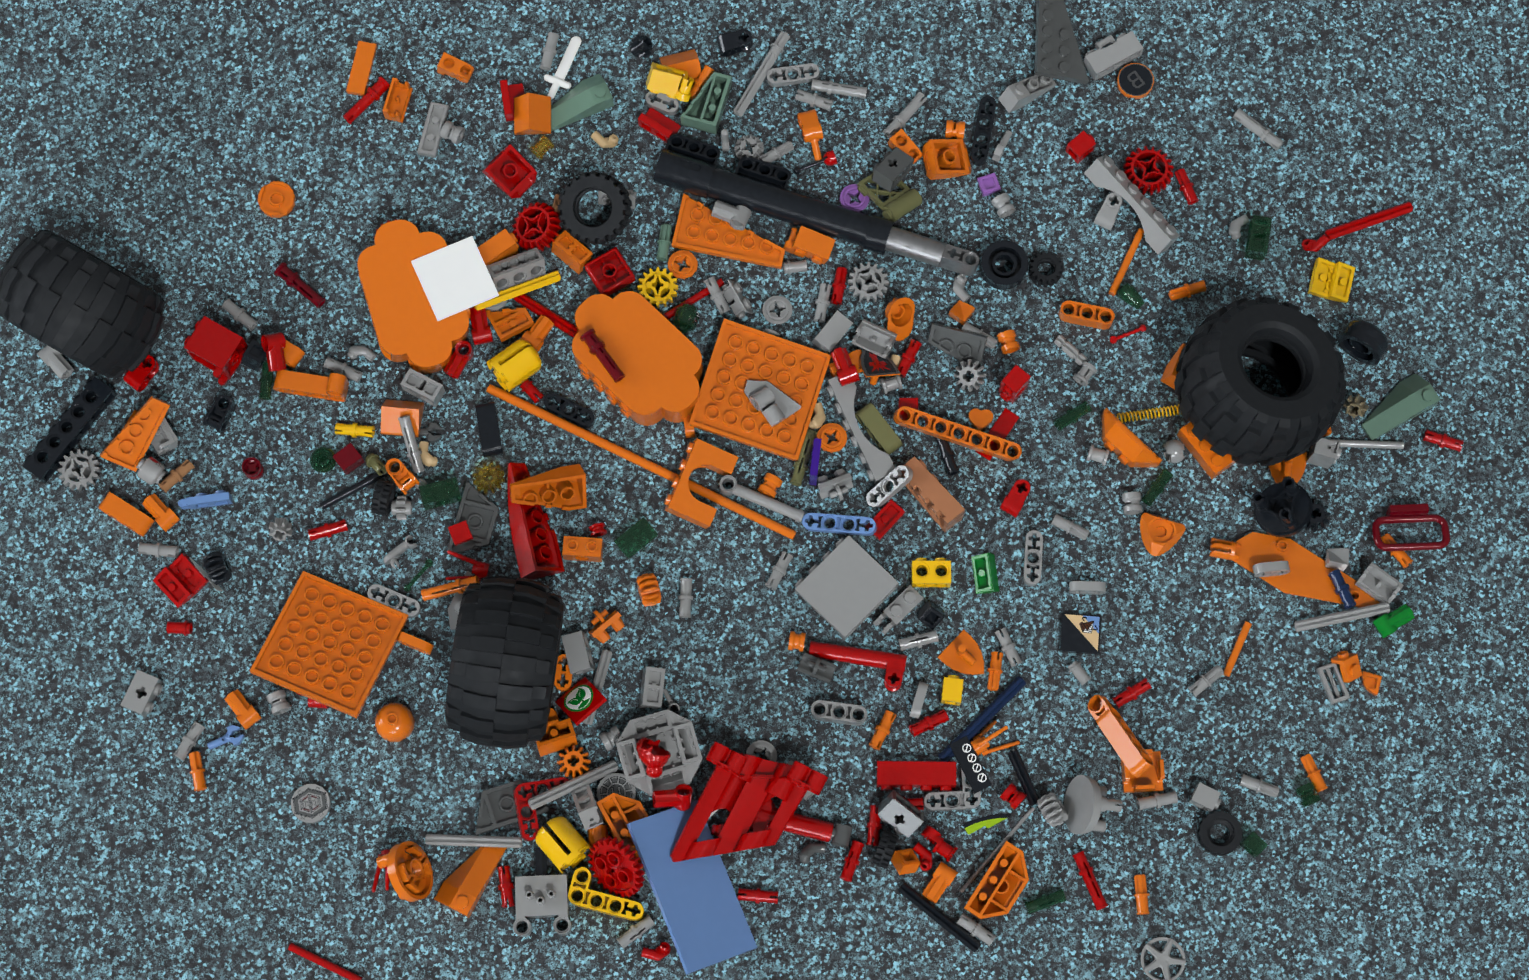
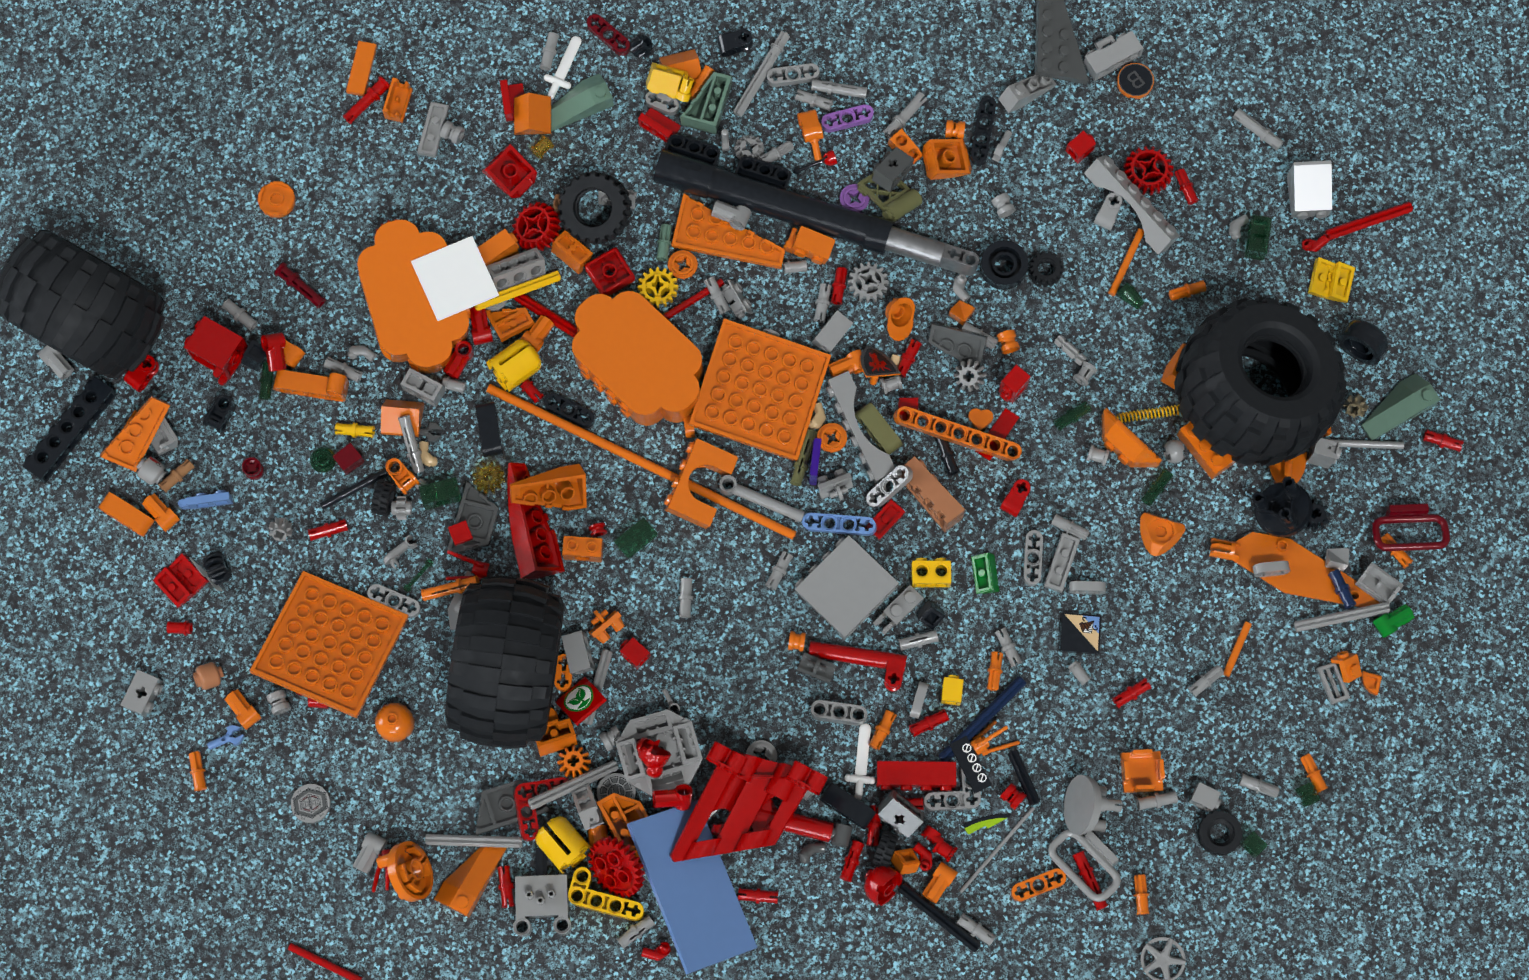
(72, 471): light grey gear -> none
(158, 550): light grey pin -> none
(189, 741): light grey pin -> none
(208, 676): none -> nougat head
(371, 848): none -> light grey piece
(373, 461): olive pin -> none
(415, 643): orange beam -> none
(453, 385): none -> light grey pin
(455, 68): orange leg -> none
(598, 348): dark red pin -> none
(607, 27): none -> dark red beam
(607, 142): tan arm -> none
(634, 652): none -> red brick
(648, 589): orange gear -> none
(652, 687): light grey hinge -> none
(686, 318): clear green head -> none
(769, 486): orange wheel -> none
(770, 401): light grey panel -> none
(782, 303): light grey gear -> none
(845, 370): red piece -> none
(847, 806): none -> black beam
(850, 111): none -> medium lavender beam
(861, 762): none -> white sword
(874, 338): light grey hinge -> none
(880, 884): none -> red cylinder
(963, 655): orange shield -> none
(988, 184): medium lavender tile -> none
(1000, 884): orange wedge -> none
(1045, 901): clear green pin -> none
(1050, 874): none -> orange beam
(1052, 809): light grey gear -> none
(1061, 562): none -> light grey tile
(1095, 311): orange beam -> none
(1099, 852): none -> light grey bar
(1113, 339): red hinge -> none
(1119, 735): orange piece -> none
(1132, 503): light grey wheel -> none
(1310, 189): none -> slope

